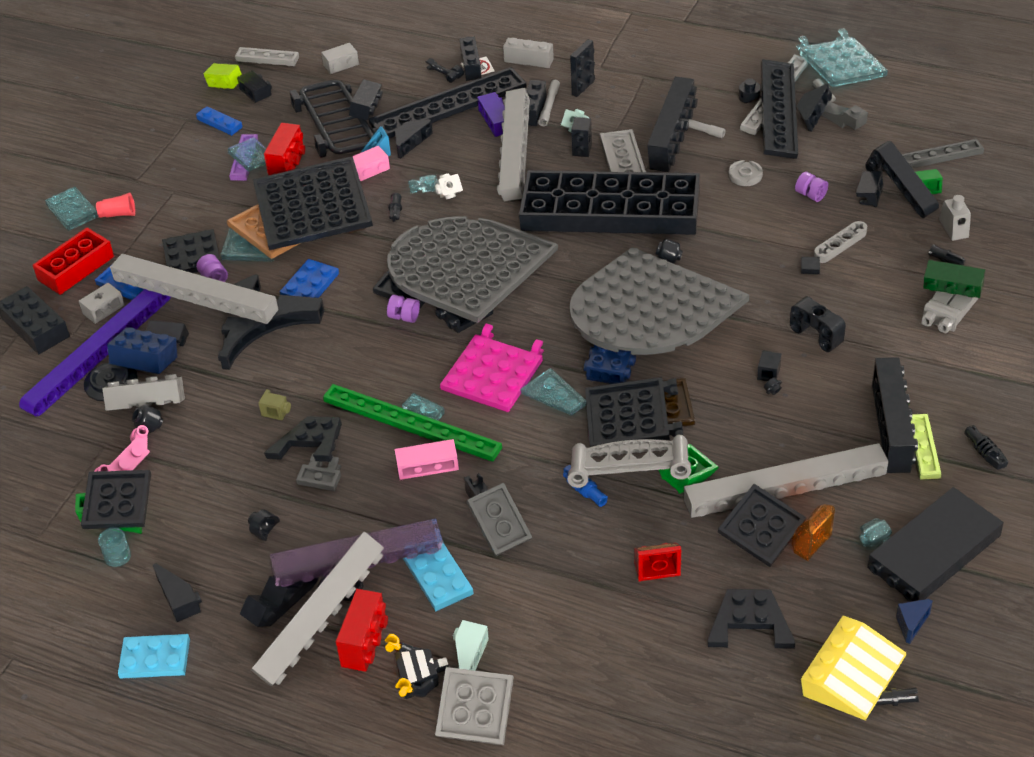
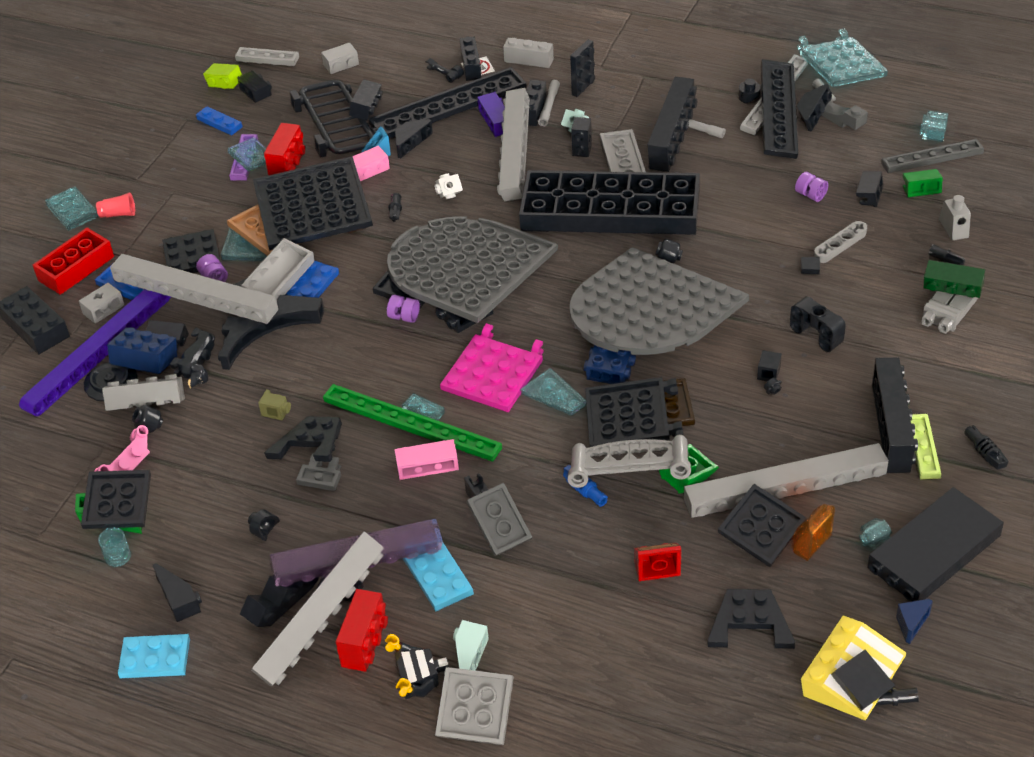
(192, 359): none -> black animal
(280, 269): none -> light grey slope
(426, 184): clear light blue plate -> none
(745, 173): light grey tile -> none
(863, 680): none -> black tile
(889, 158): black beam -> none
(934, 125): none -> clear light blue brick

